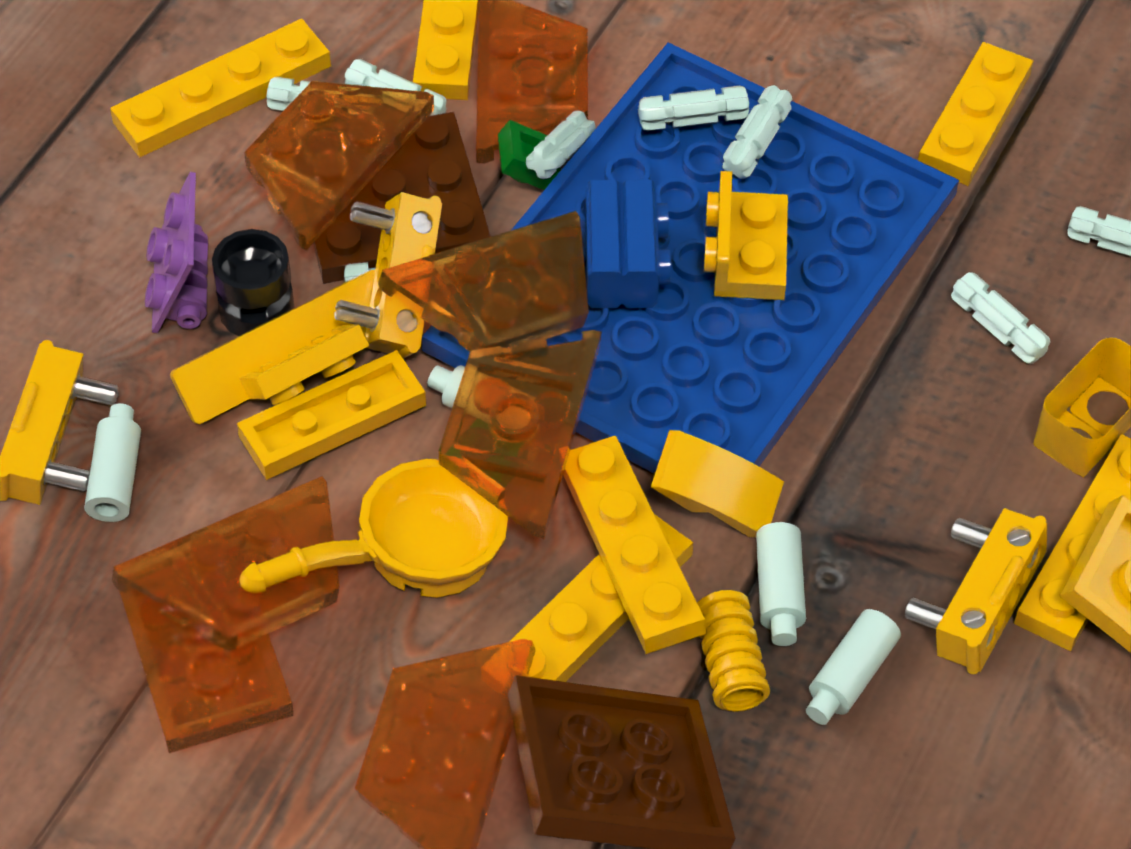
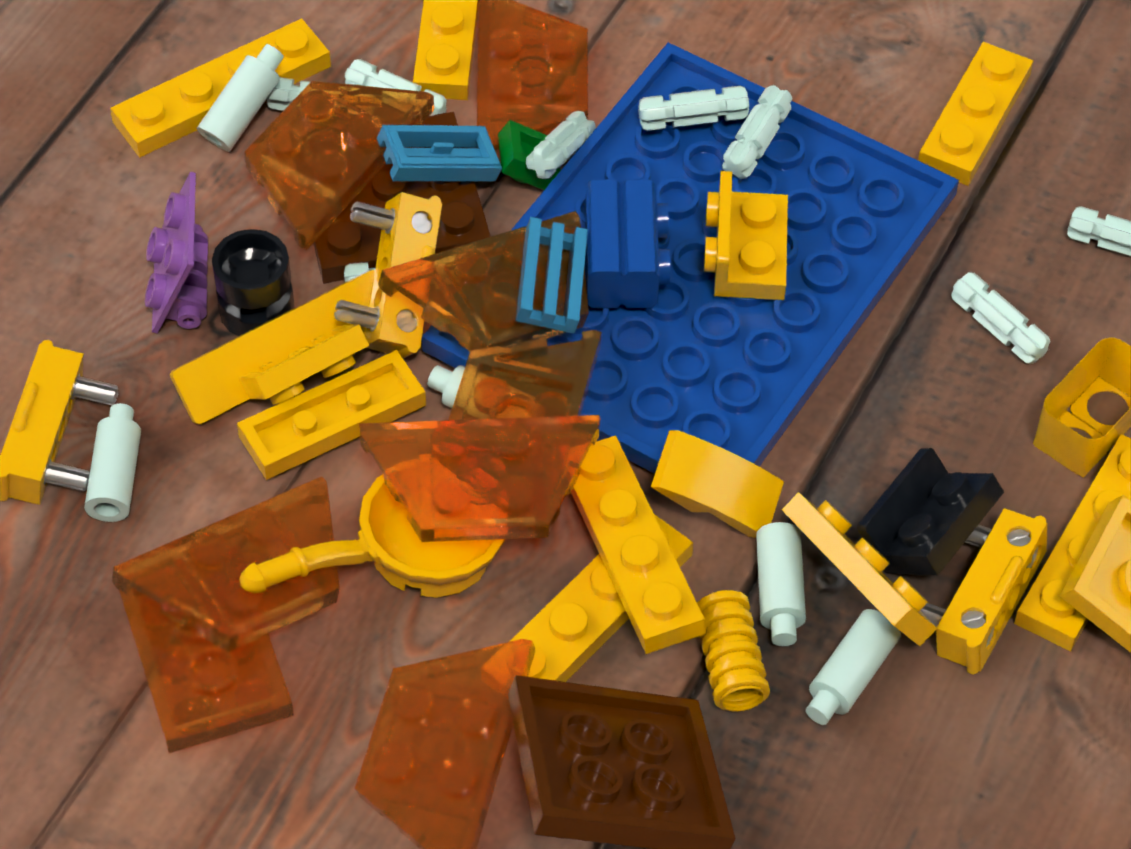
(241, 98): none -> light aqua cylinder
(441, 162): none -> dark azure tile
(481, 473): none -> clear orange wing
(556, 240): none -> dark azure tile
(862, 566): none -> yellow plate
(927, 514): none -> black bracket

